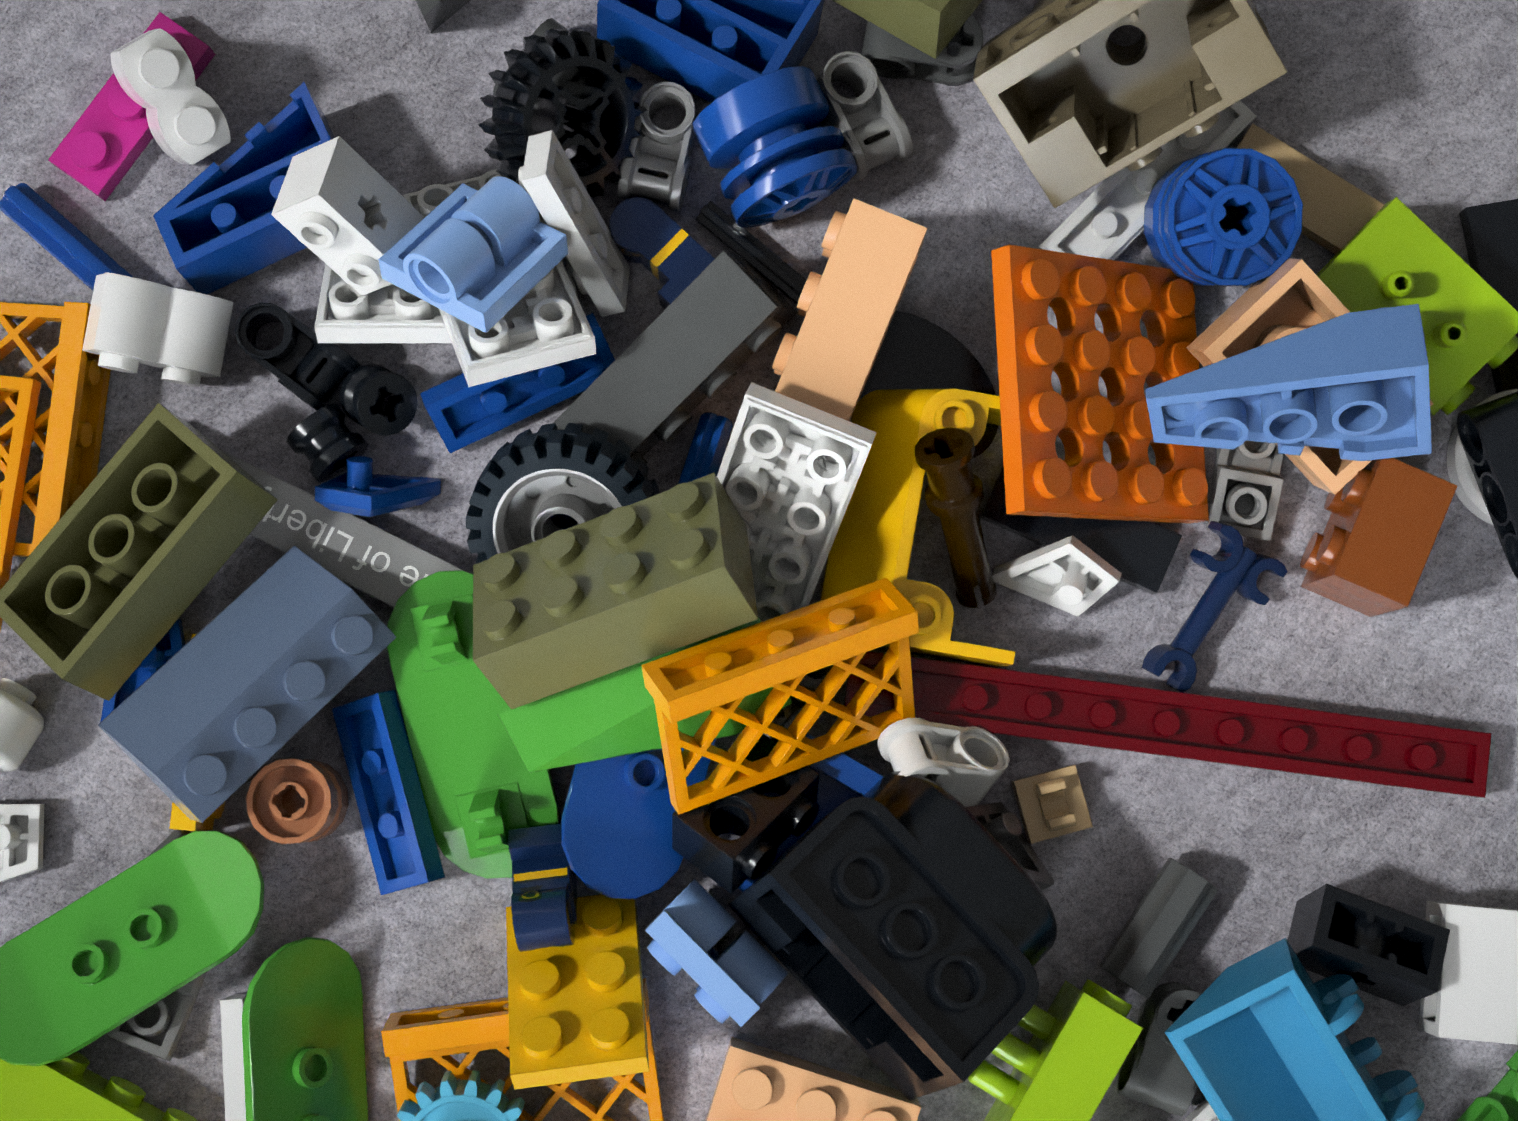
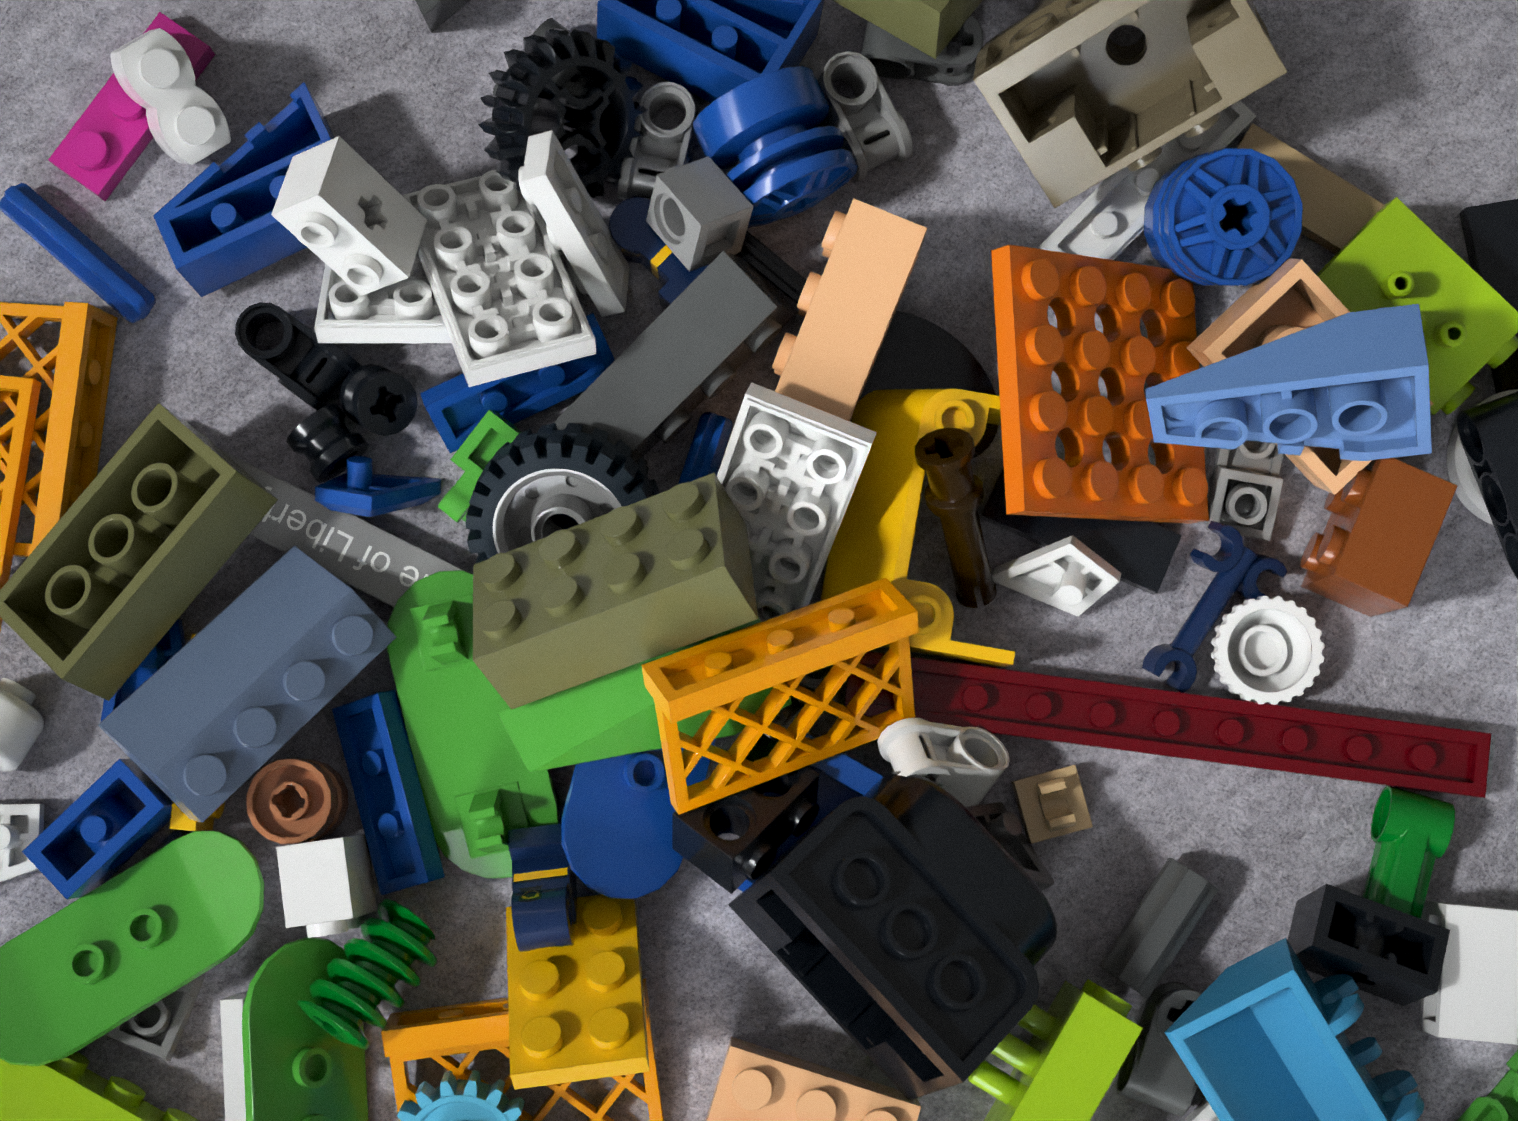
(100, 830): none -> blue brick
(157, 327): white brick -> none
(326, 884): none -> white brick
(370, 974): none -> green piece
(473, 457): none -> bright green plate
(476, 253): light blue plate -> none
(698, 212): none -> light grey brick
(728, 982): light blue plate -> none
(1267, 650): none -> white hat
(1408, 838): none -> green piece

